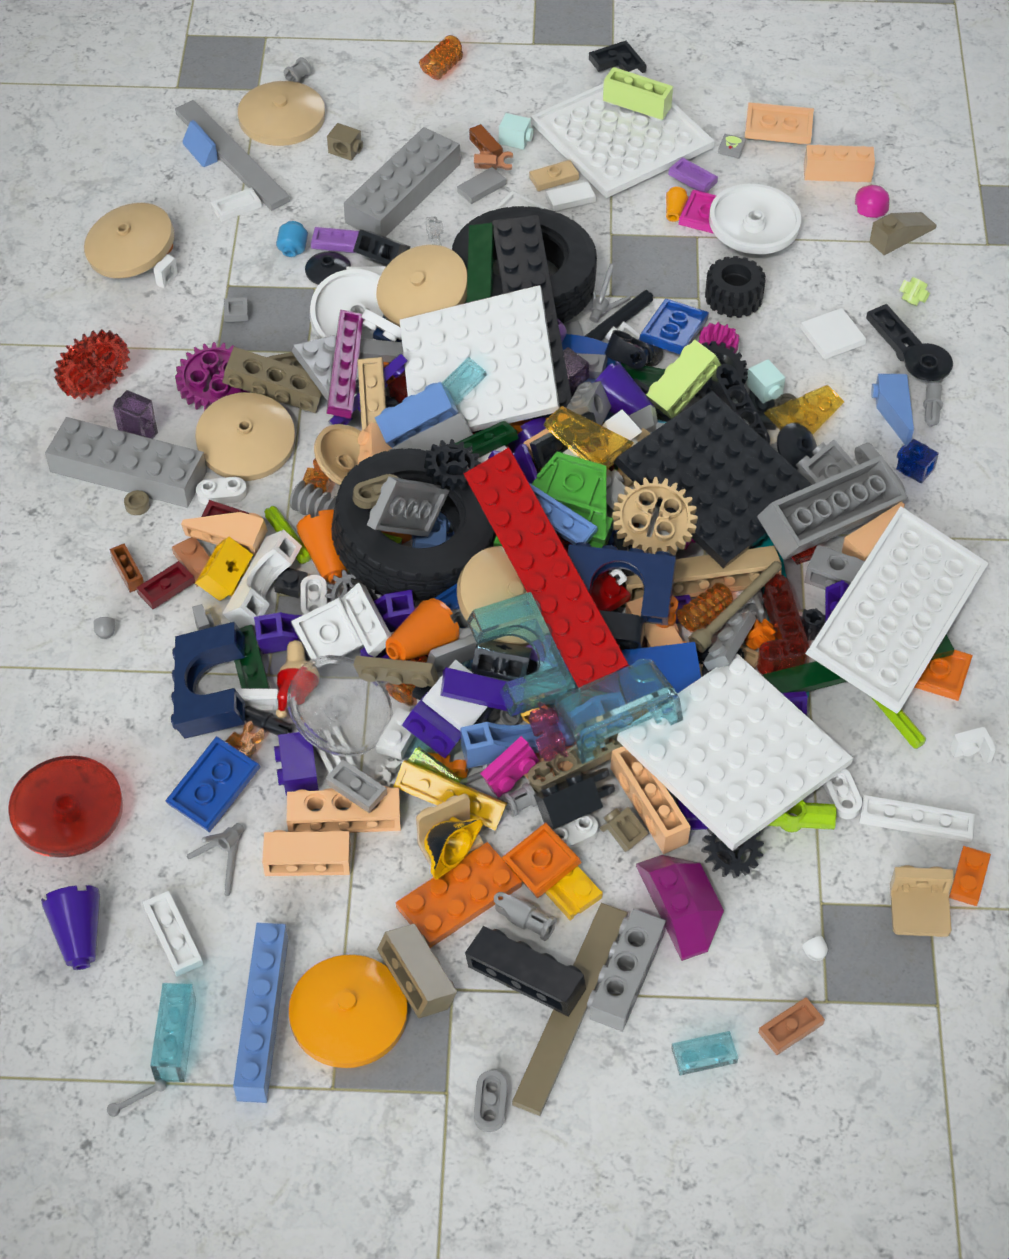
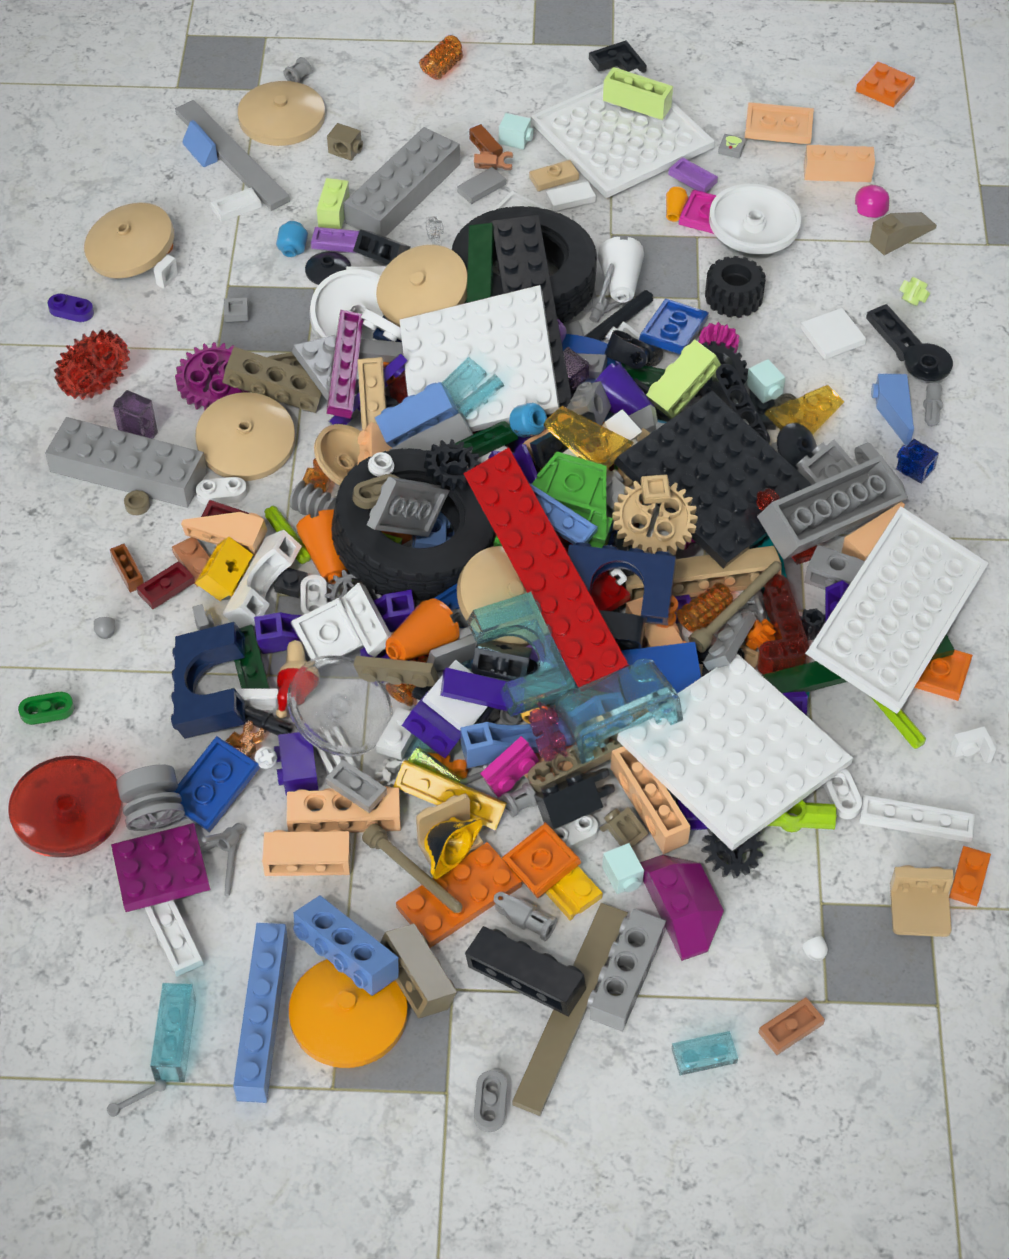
(46, 708): none -> green plate
(70, 307): none -> dark purple plate
(74, 923): dark purple cone -> none
(150, 797): none -> light grey wheel
(160, 867): none -> magenta plate
(266, 757): none -> white axle
(331, 203): none -> yellowish green brick
(346, 945): none -> medium blue brick
(377, 838): none -> dark tan piece
(381, 464): none -> white plate
(480, 395): none -> clear light blue pin
(527, 420): none -> dark azure head
(623, 869): none -> light aqua brick
(627, 261): none -> white cone
(655, 489): none -> tan tile
(766, 497): none -> clear red plate
(885, 84): none -> orange plate

